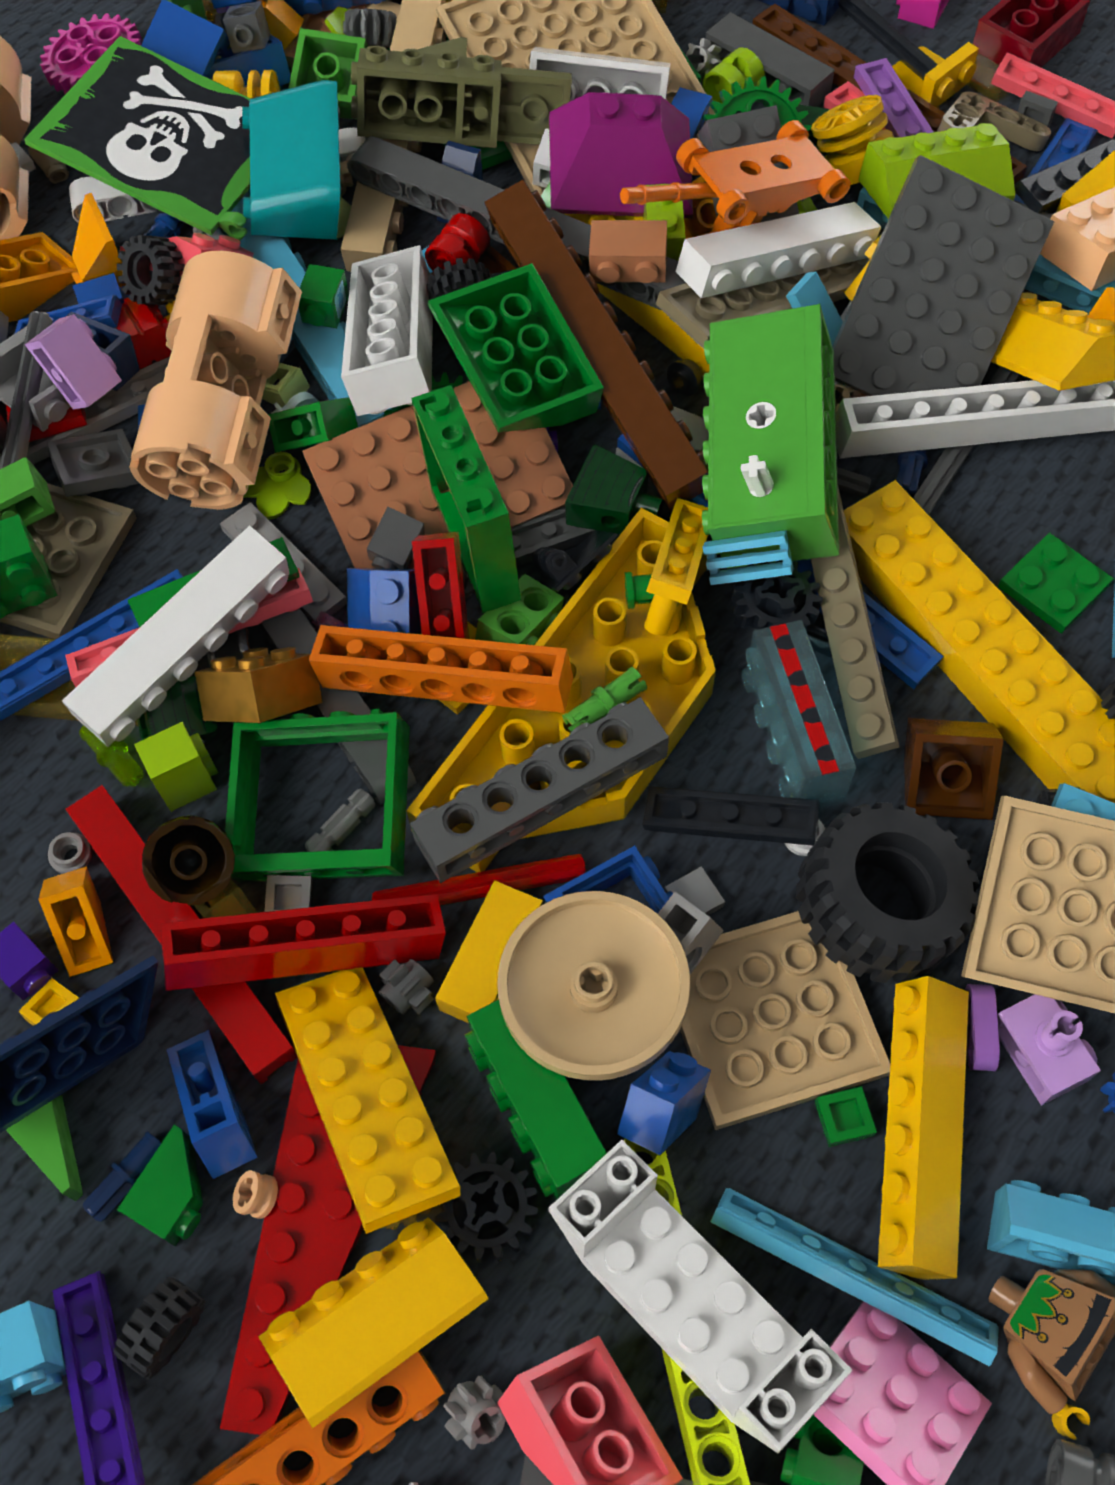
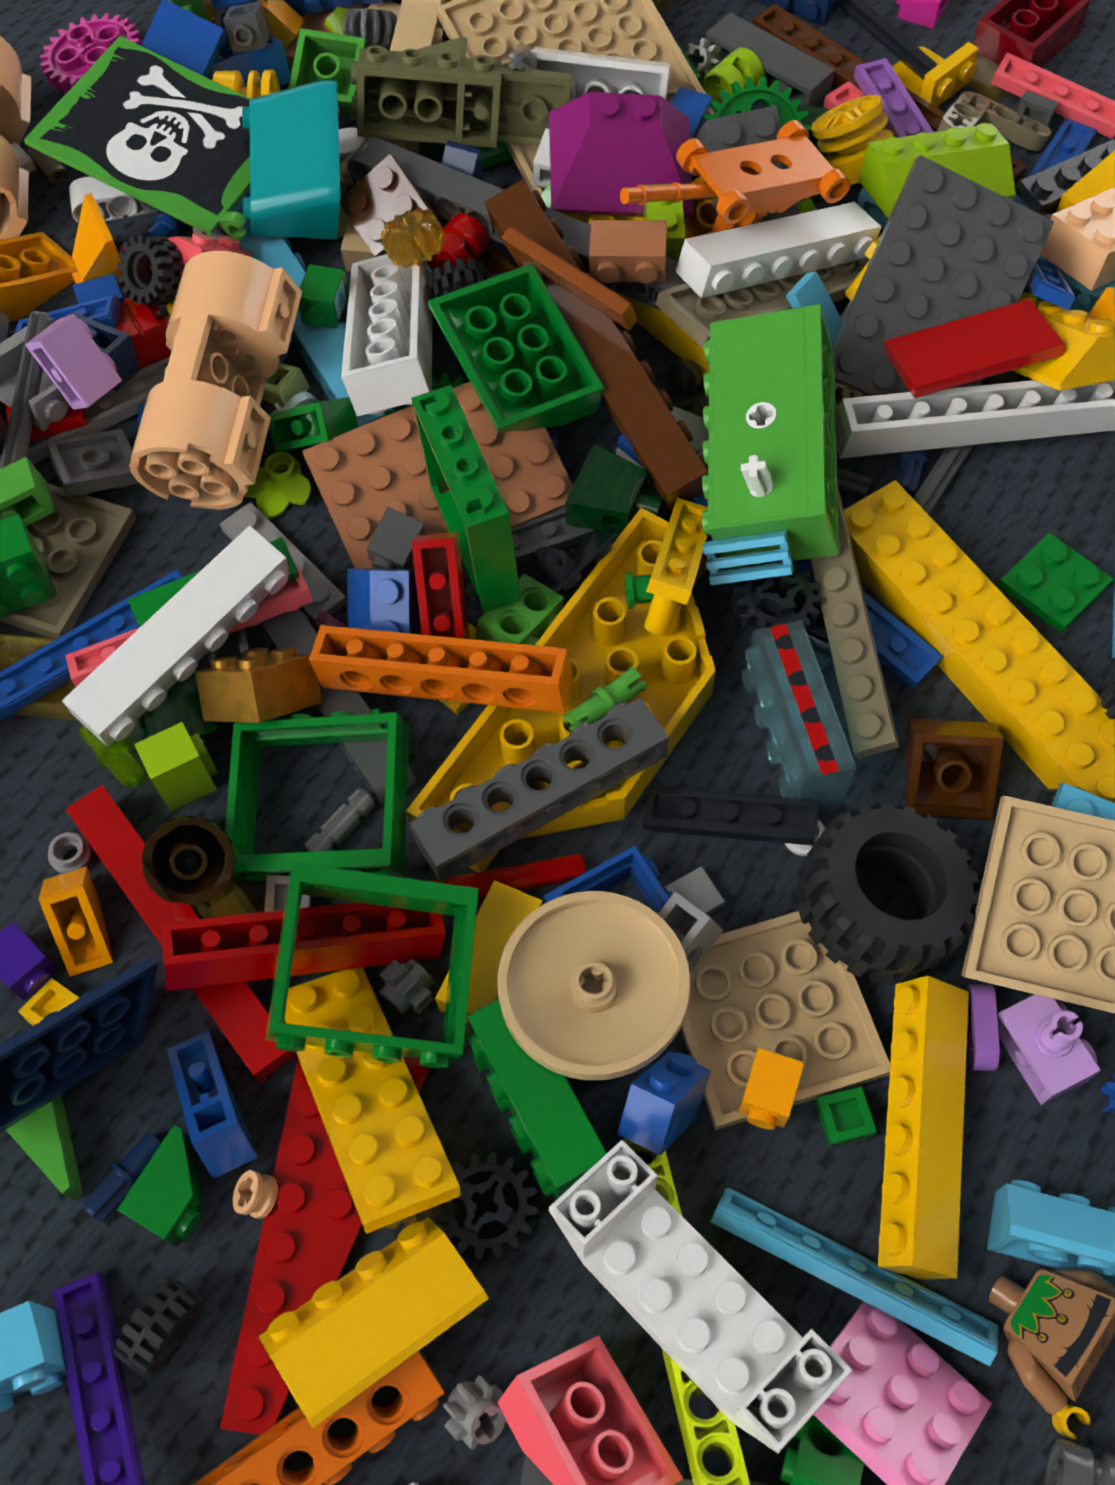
(379, 198): none -> plate
(389, 892): none -> green window
(412, 237): none -> clear yellow gear
(520, 56): none -> dark grey axle
(570, 278): none -> dark orange tile
(770, 1089): none -> light orange brick
(973, 348): none -> red tile
(1050, 285): none -> blue tile

